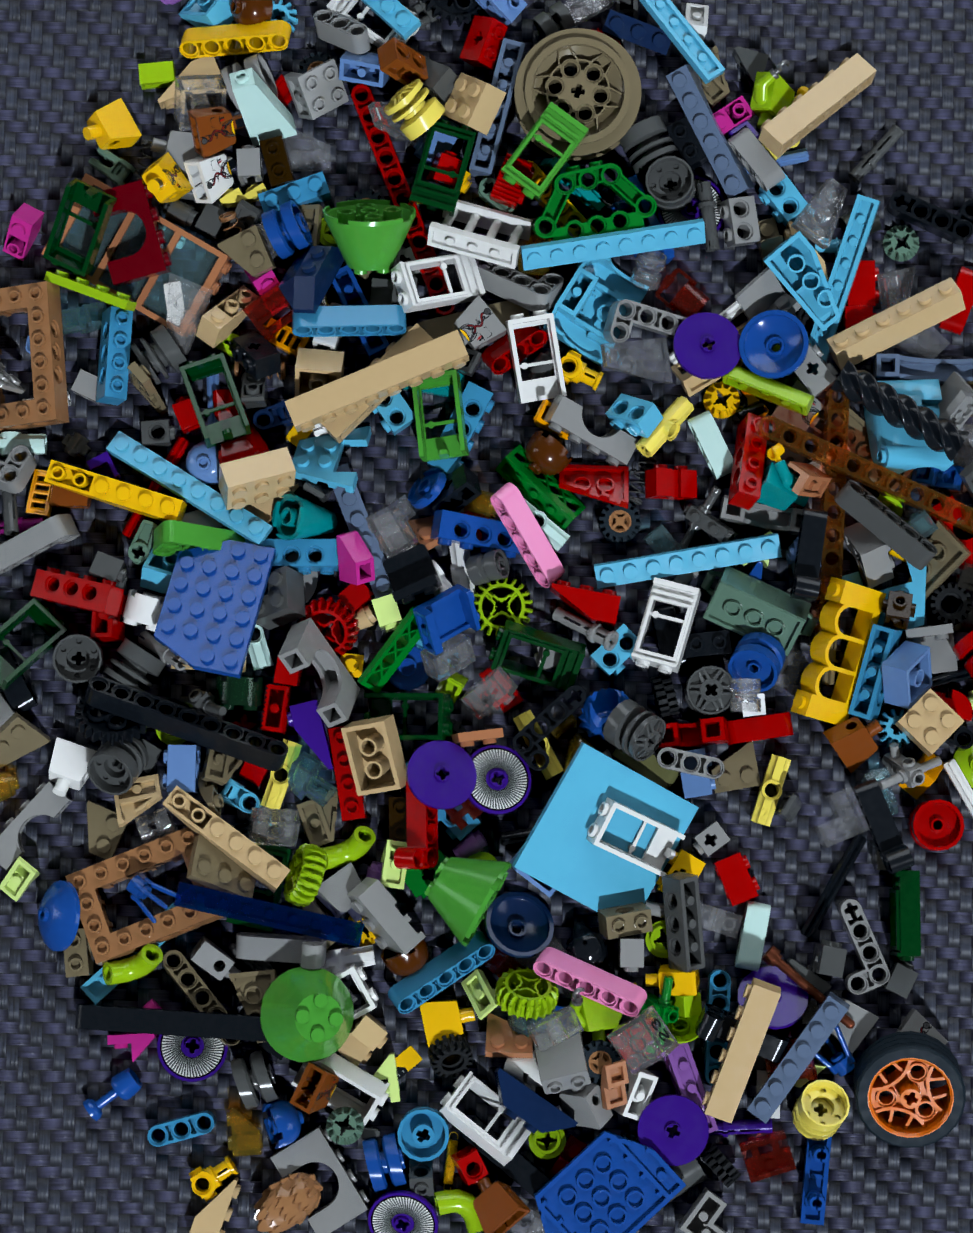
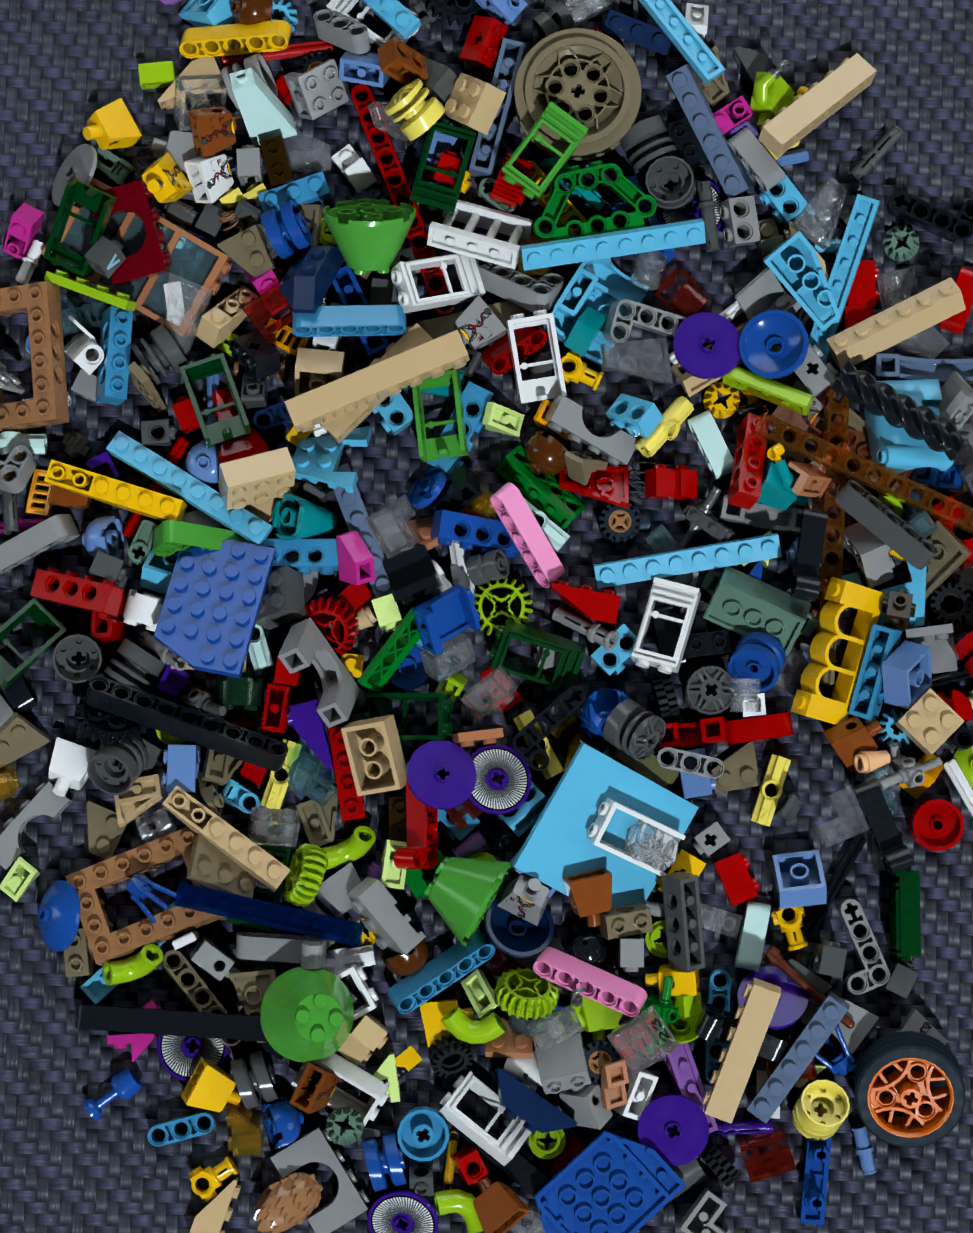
(30, 262): none -> white axle
(78, 164): none -> light grey piece
(84, 350): none -> white piece
(104, 536): none -> medium blue cylinder
(105, 256): none -> dark grey brick
(173, 681): none -> dark purple panel
(186, 939): none -> white tile
(210, 1087): none -> yellow torso
(292, 51): none -> red axle
(354, 168): none -> white slope
(473, 1030): none -> lime cylinder
(502, 419): none -> yellowish green slope
(525, 898): none -> light grey torso
(526, 814): none -> medium azure brick
(582, 464): none -> dark tan slope
(585, 331): none -> teal slope
(590, 894): none -> dark orange torso
(651, 846): none -> clear brick
(788, 927): none -> yellow connector
(799, 879): none -> medium blue brick
(864, 1150): none -> medium blue pin
(871, 760): none -> light nougat cone

